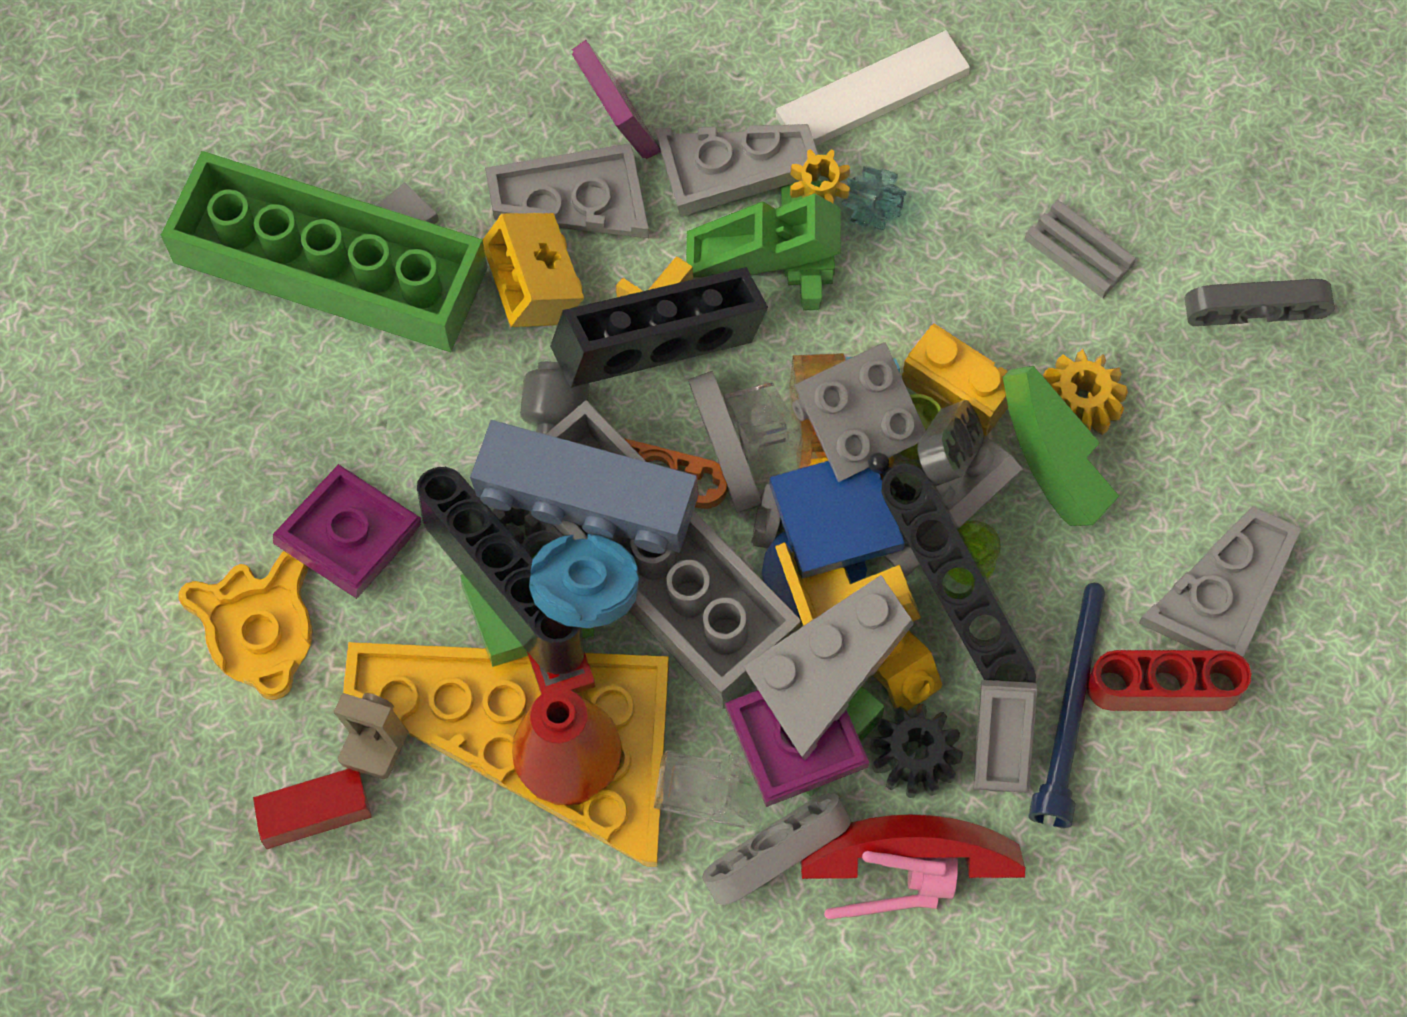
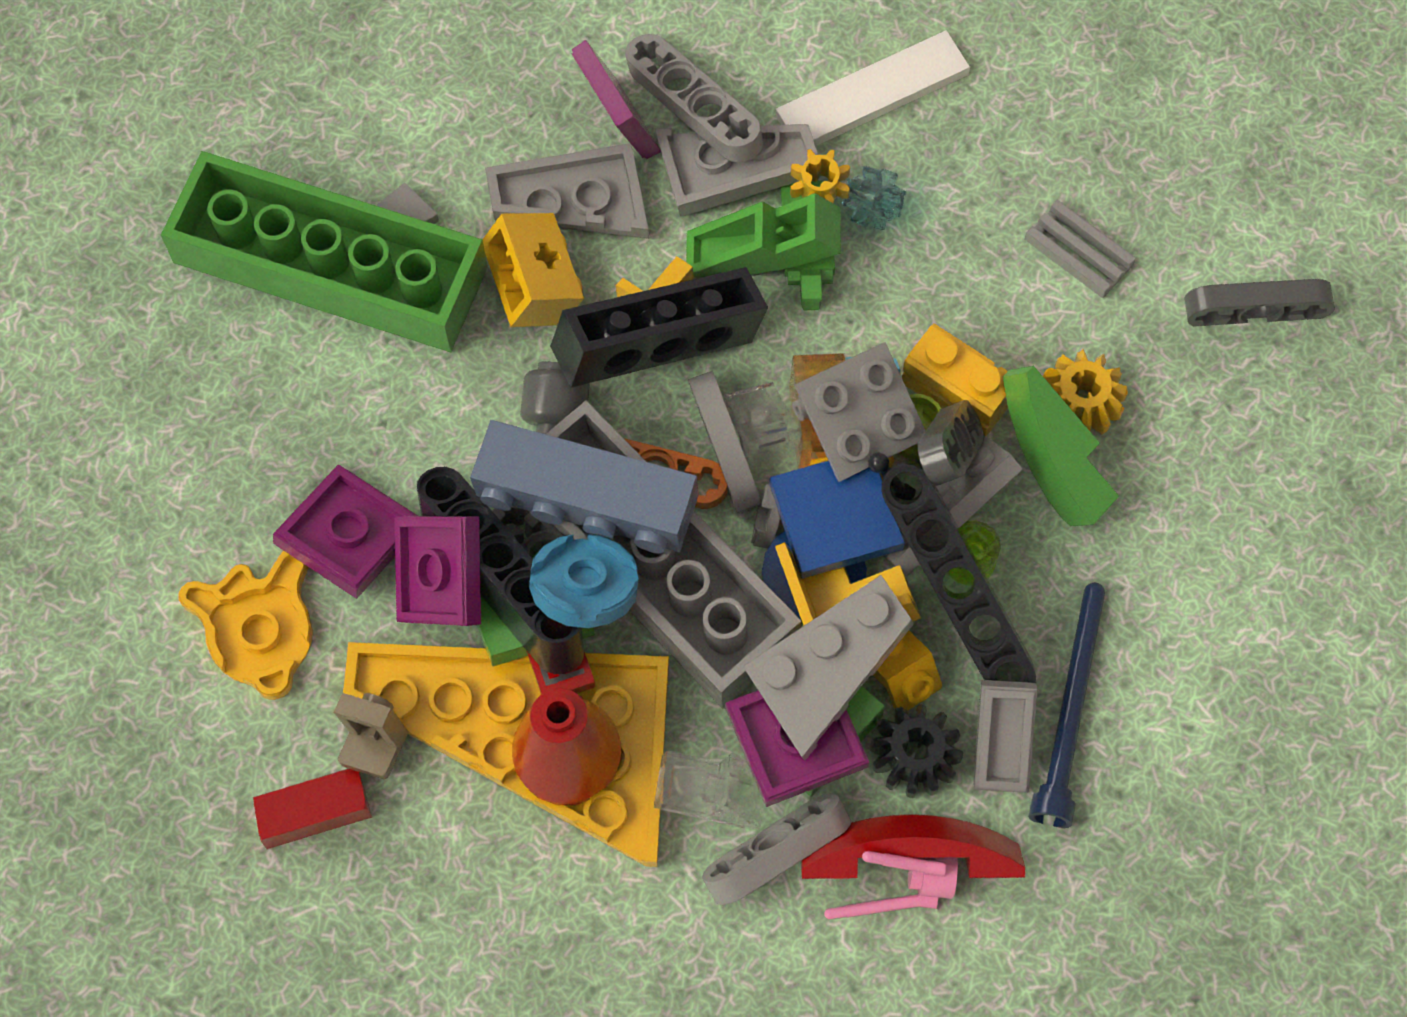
(438, 570): none -> magenta tile
(689, 100): none -> light grey beam
(1189, 667): red beam -> none
(1229, 588): light grey wing -> none

